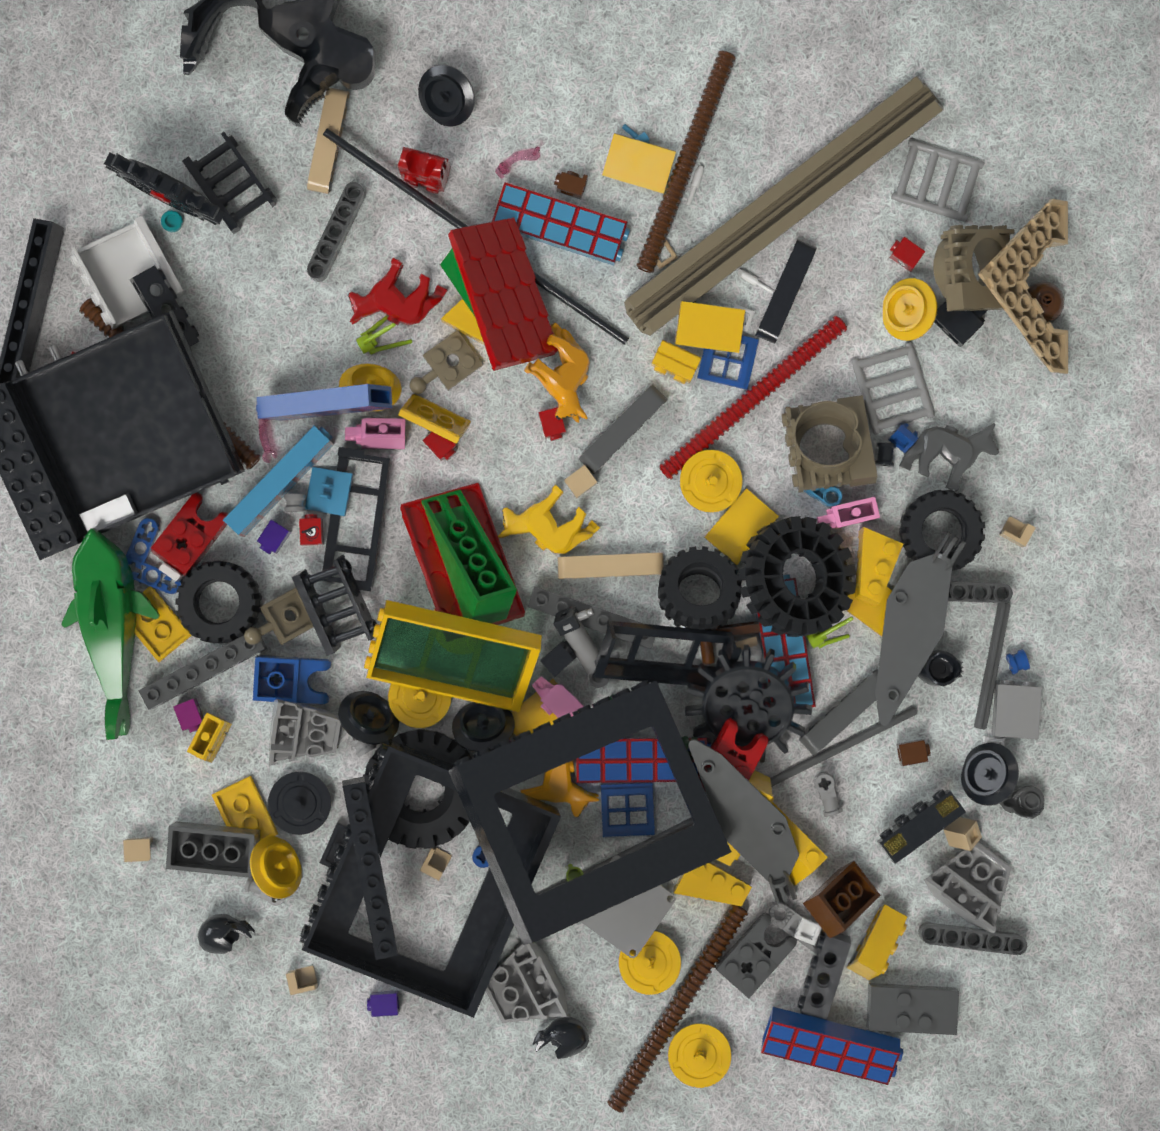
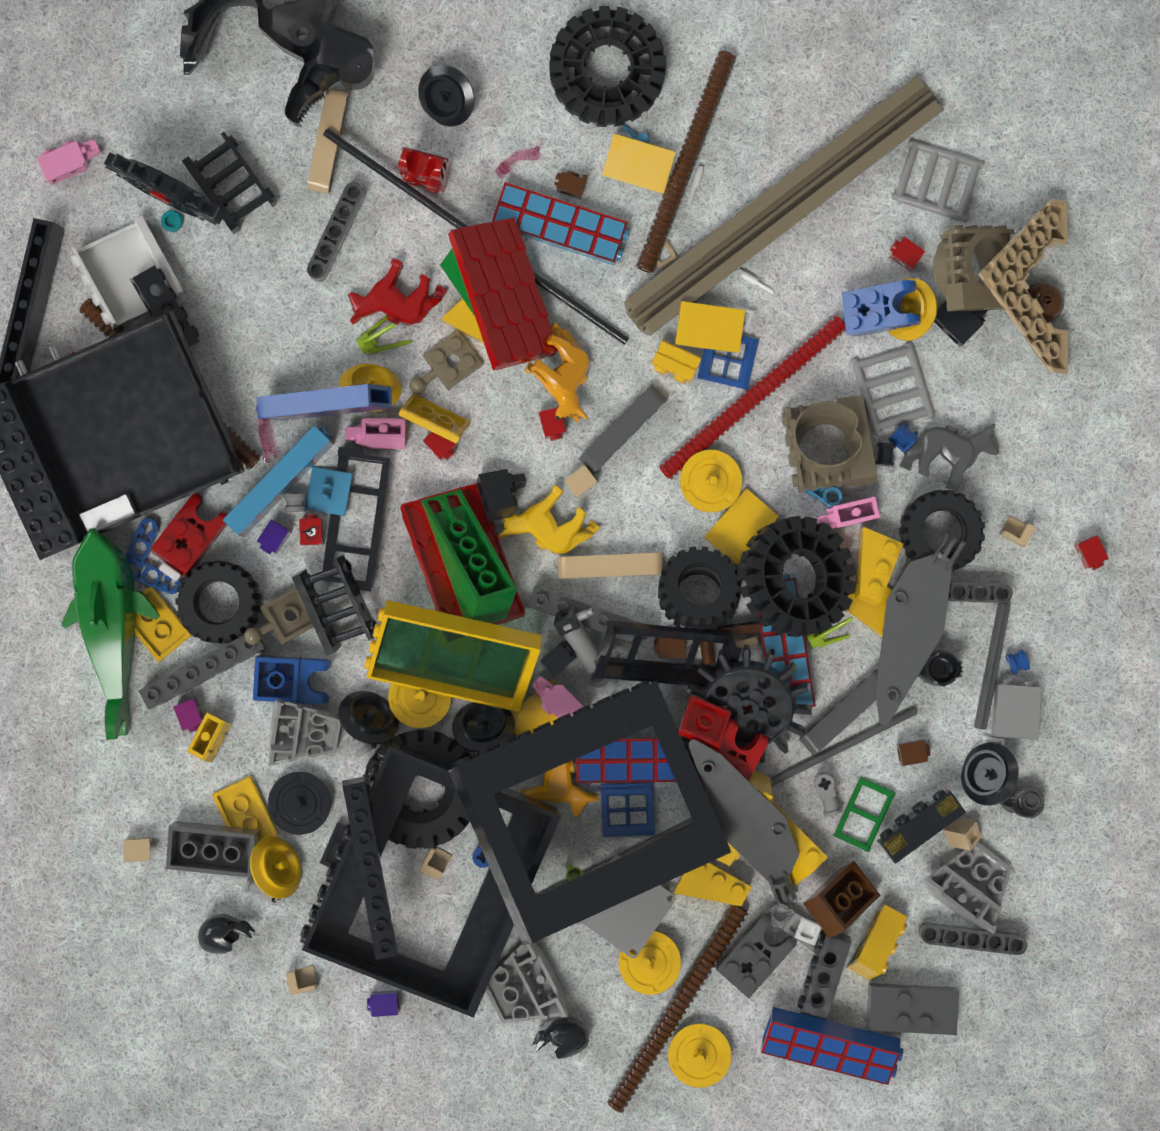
(67, 160): none -> bright pink hinge
(496, 493): none -> black hinge
(602, 115): none -> black tyre
(669, 648): none -> reddish brown brick
(704, 722): none -> red tile
(786, 291): black beam -> none
(878, 821): none -> green window
(884, 307): none -> brick
(1091, 552): none -> red brick

